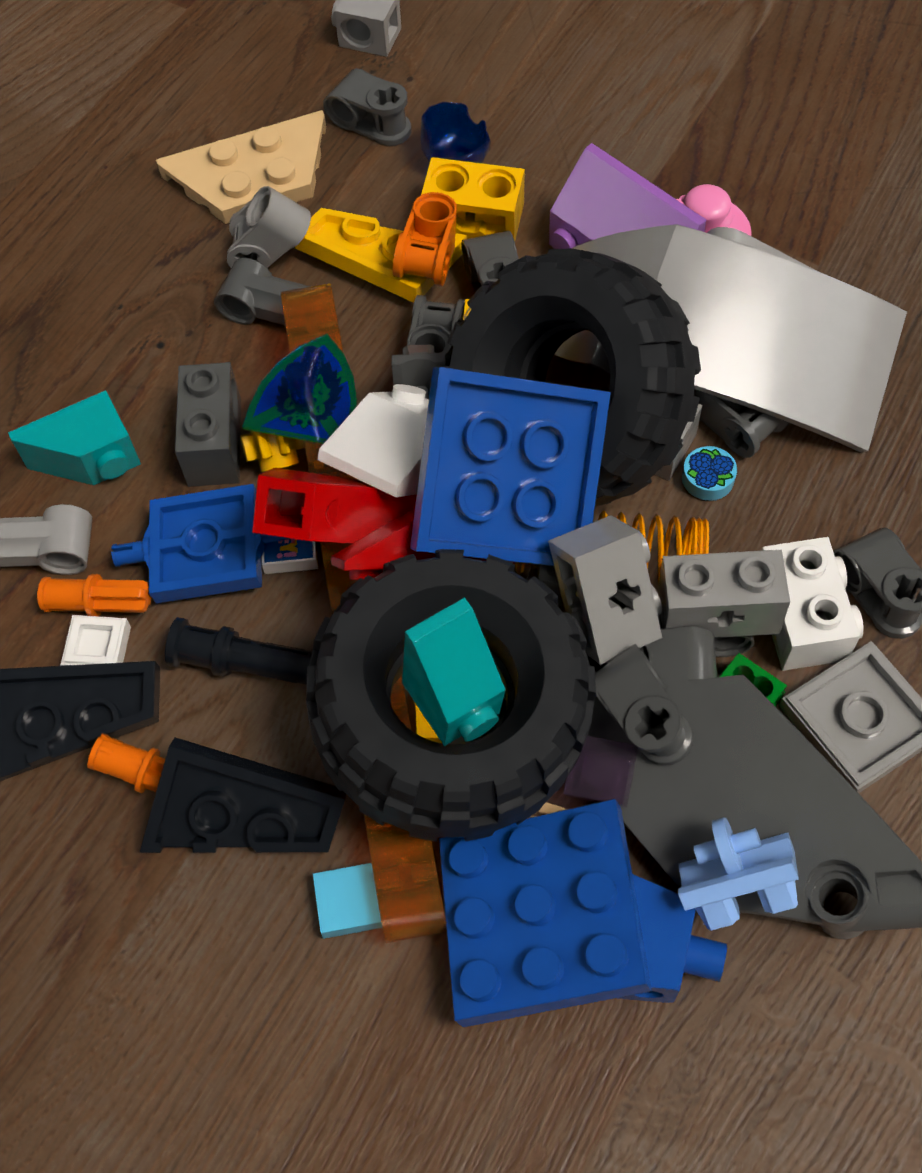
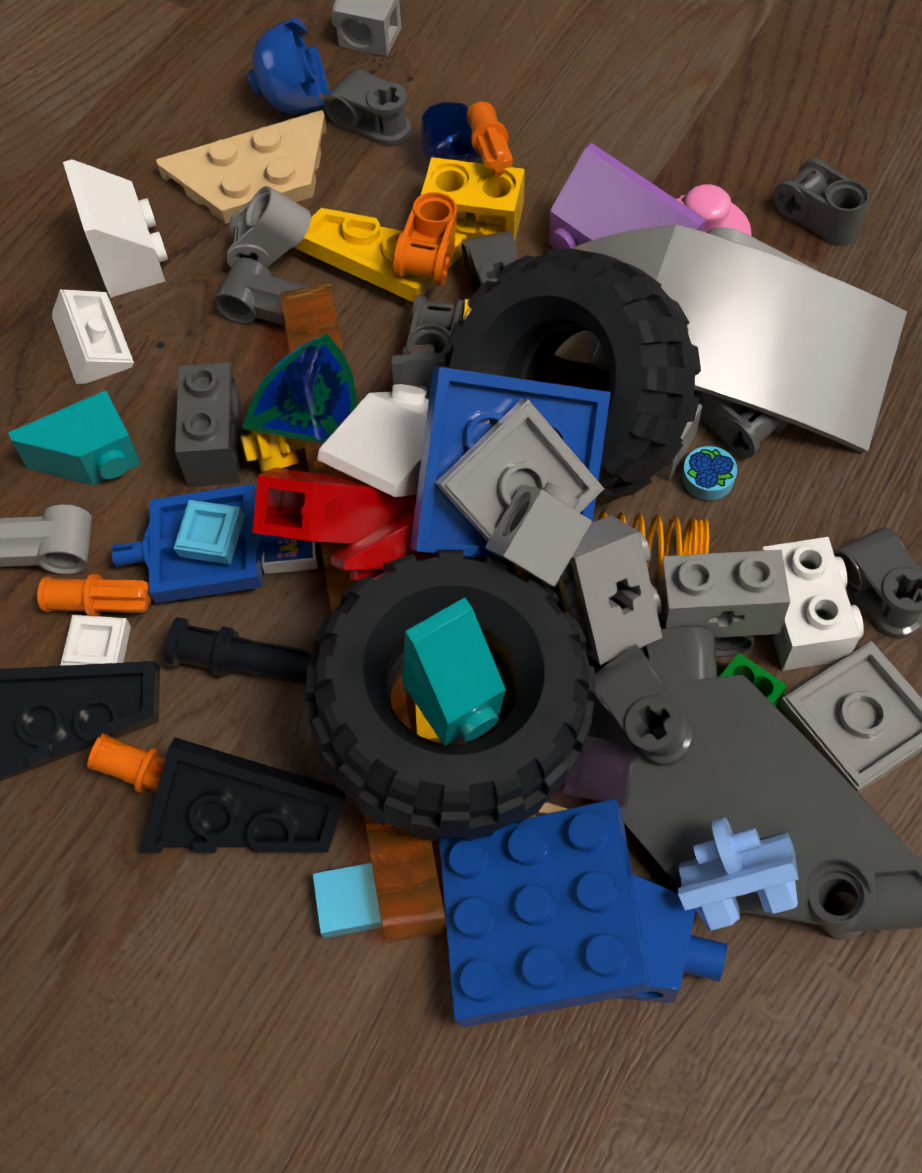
(90, 335): none -> white slope
(117, 228): none -> white slope
(209, 532): none -> medium azure tile
(288, 70): none -> blue cylinder
(489, 137): none -> orange axle
(513, 453): none -> light grey tile
(540, 531): none -> light grey brick
(828, 202): none -> dark grey piece

